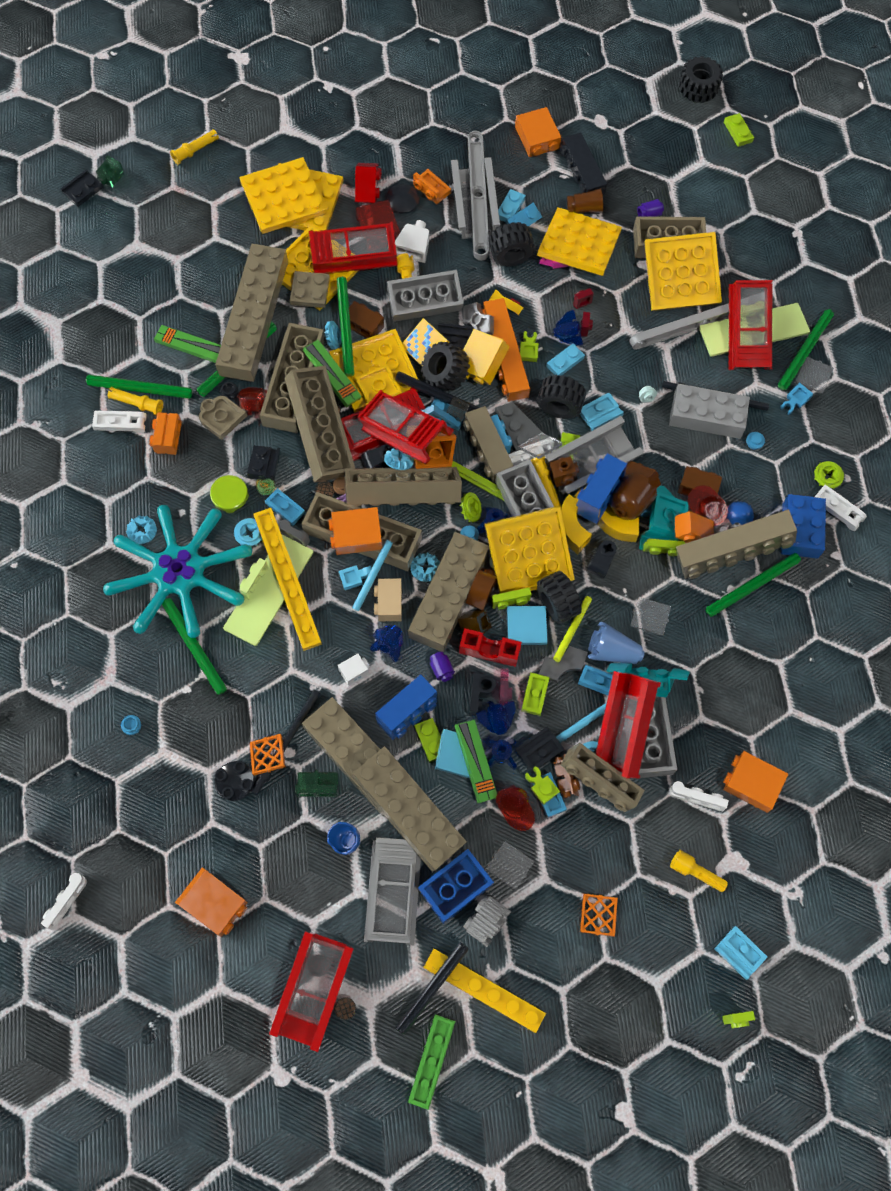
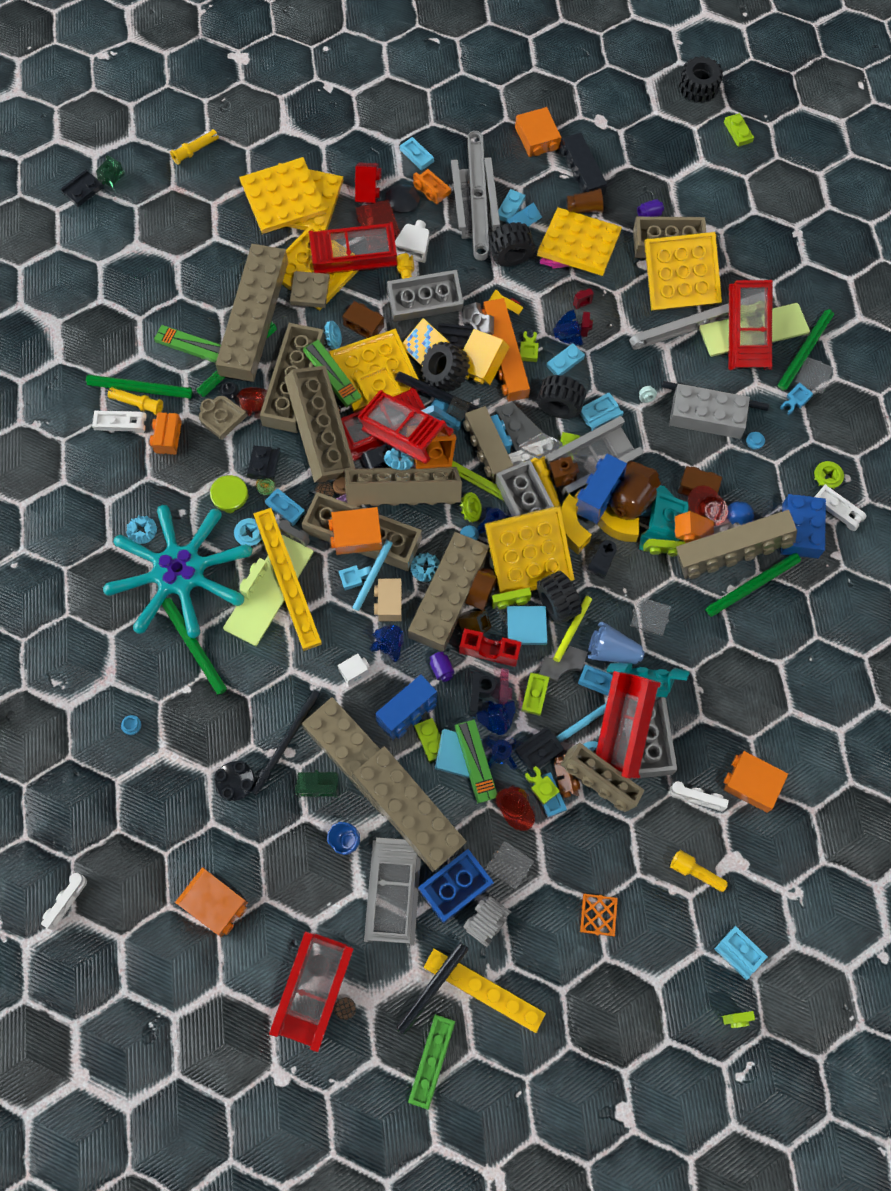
(255, 771): orange window -> none
(345, 326): green axle -> none
(416, 153): none -> medium azure plate

